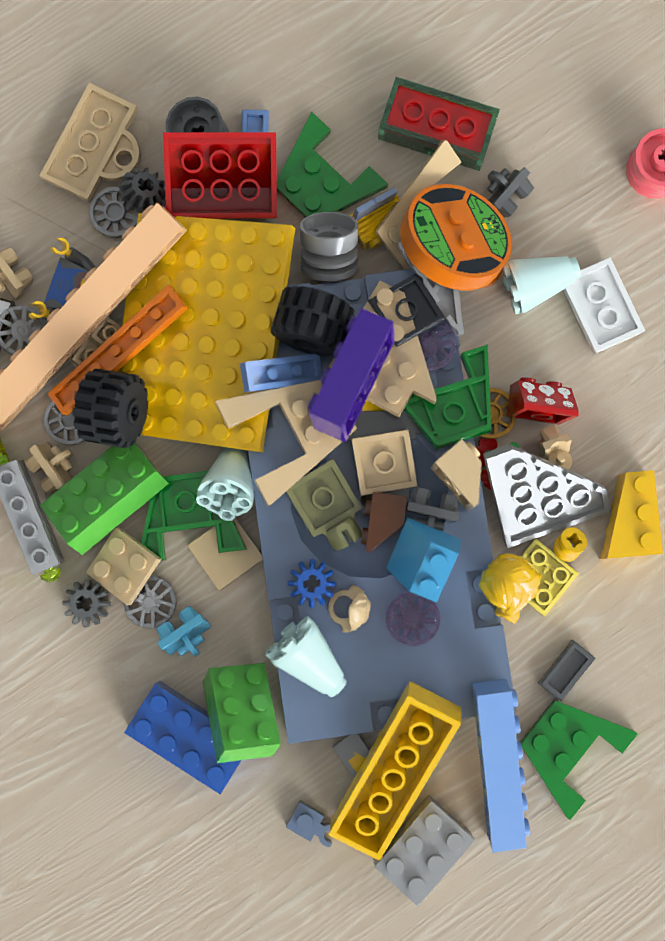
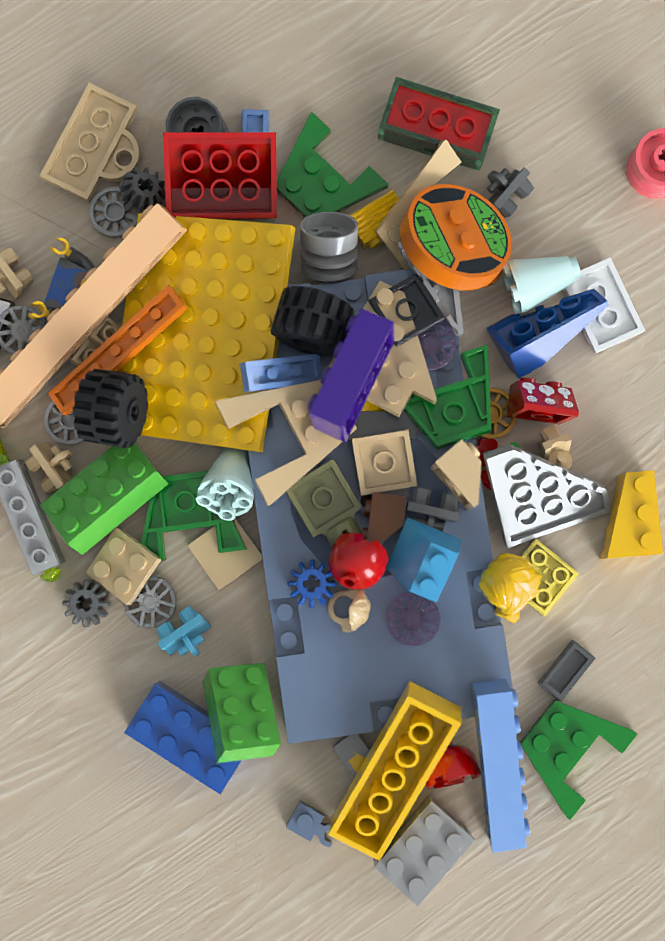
(307, 657): light aqua cone -> none
(357, 561): none -> red cylinder
(374, 204): sand blue piece -> none
(453, 767): none -> red cylinder
(534, 338): none -> blue wedge
(563, 548): yellow wheel -> none

